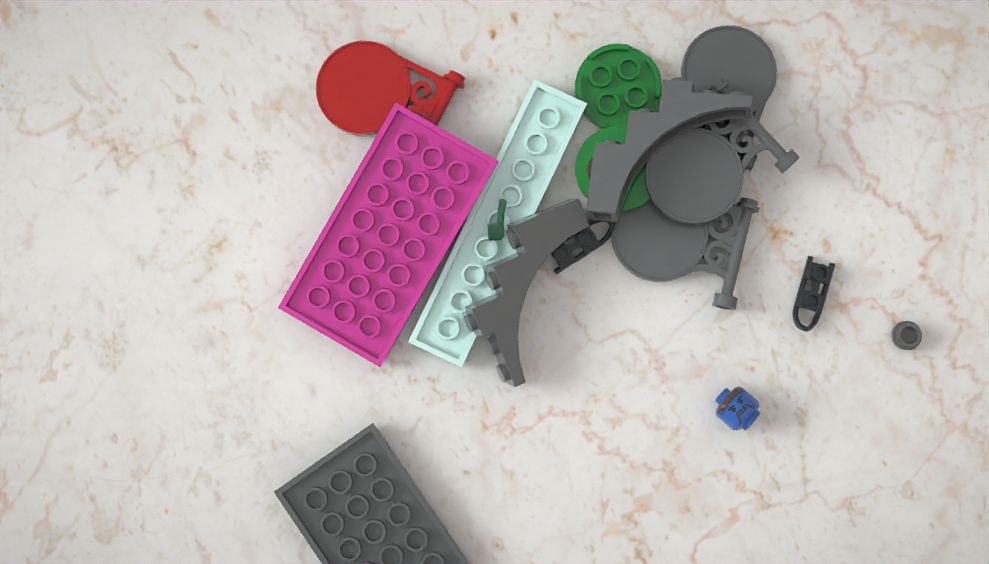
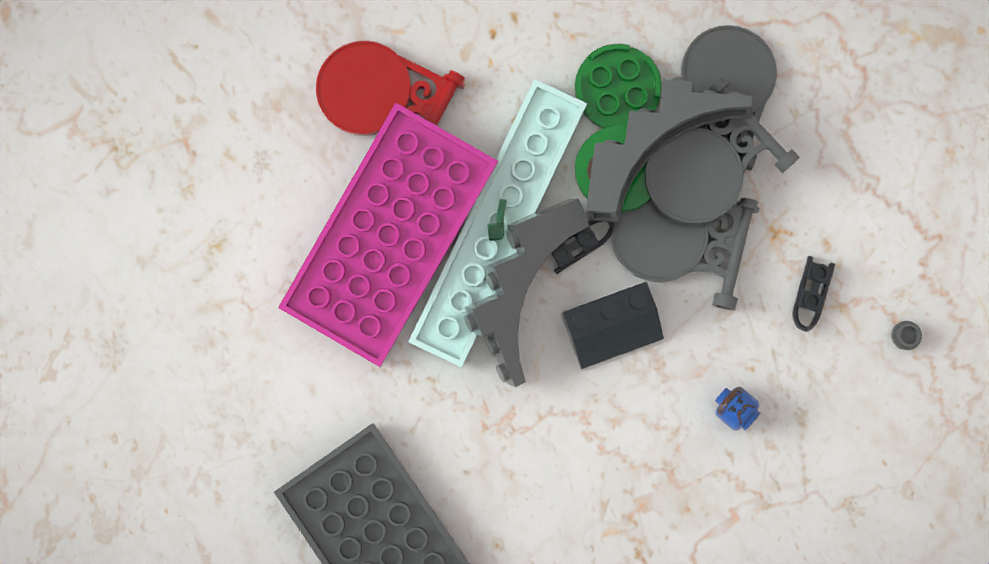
(613, 325): none -> black slope

